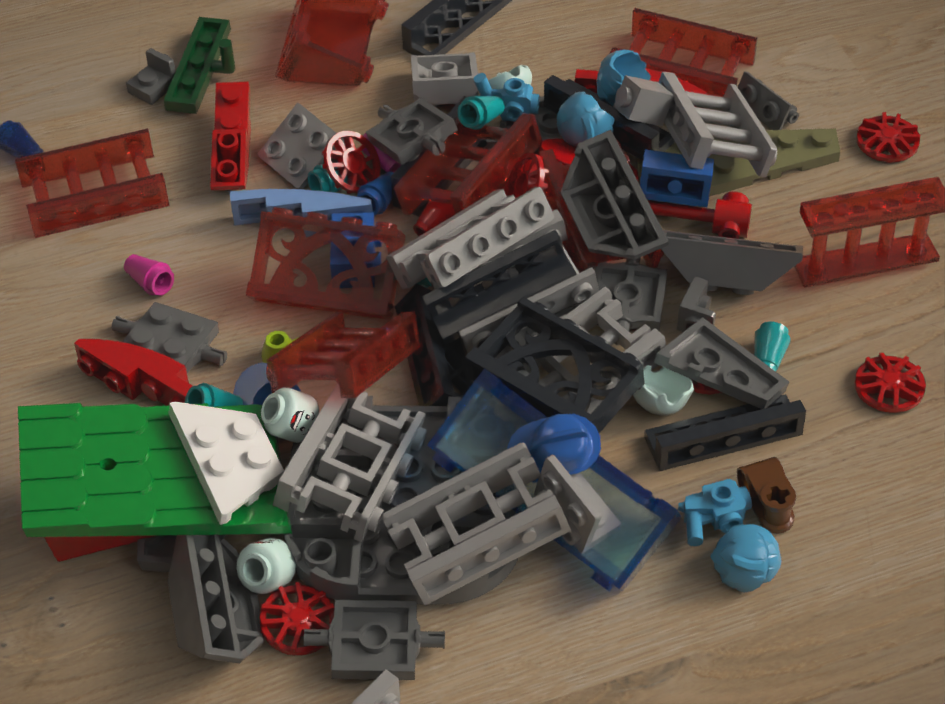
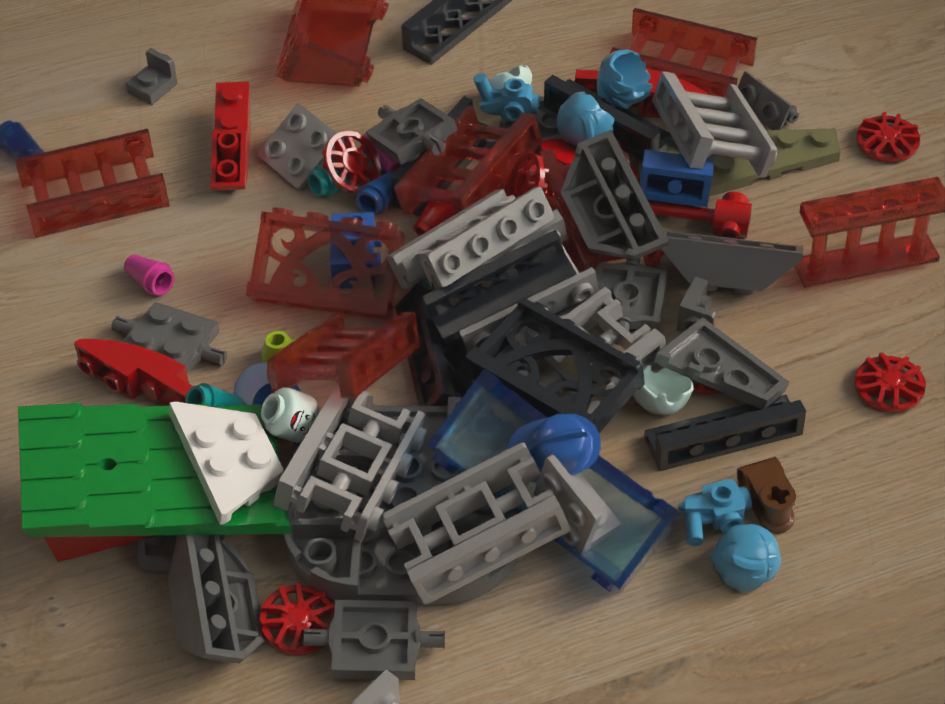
(199, 64): dark green plate -> none
(248, 204): medium blue slope -> none
(265, 565): light aqua head -> none
(444, 77): light grey slope -> none
(479, 110): teal cone -> none
(643, 100): light grey brick -> none
(771, 343): teal cone -> none

